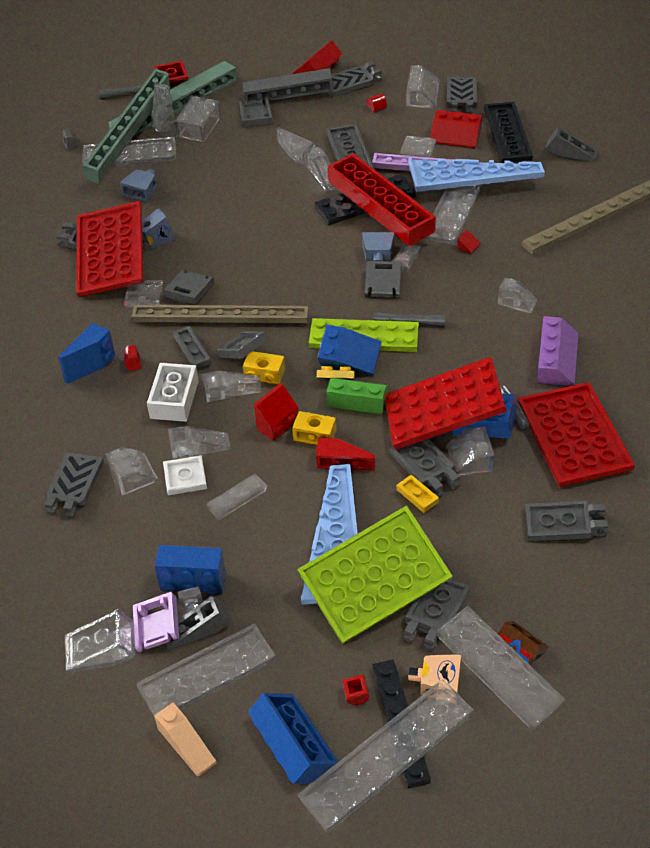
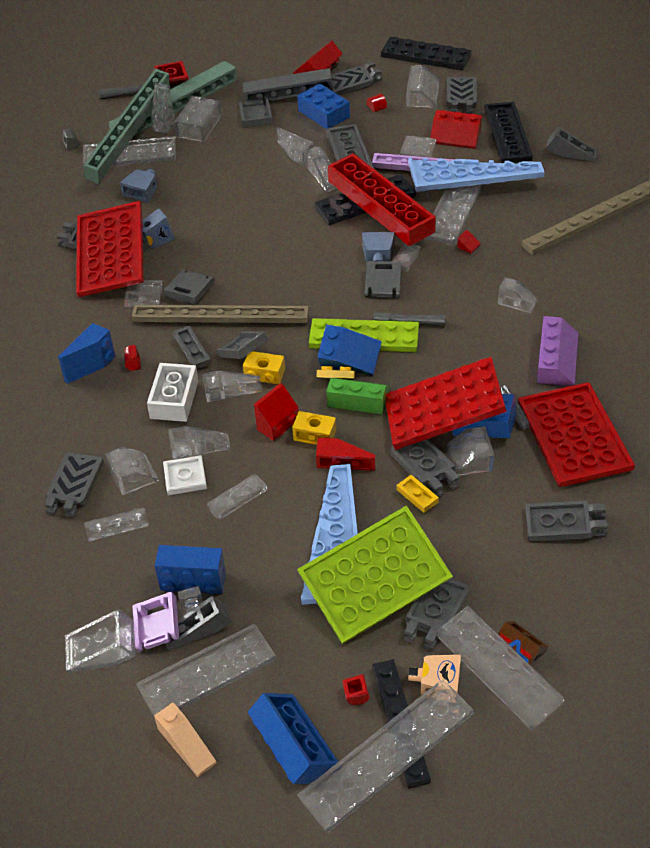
(116, 524): none -> clear plate
(323, 106): none -> blue brick
(426, 53): none -> black plate

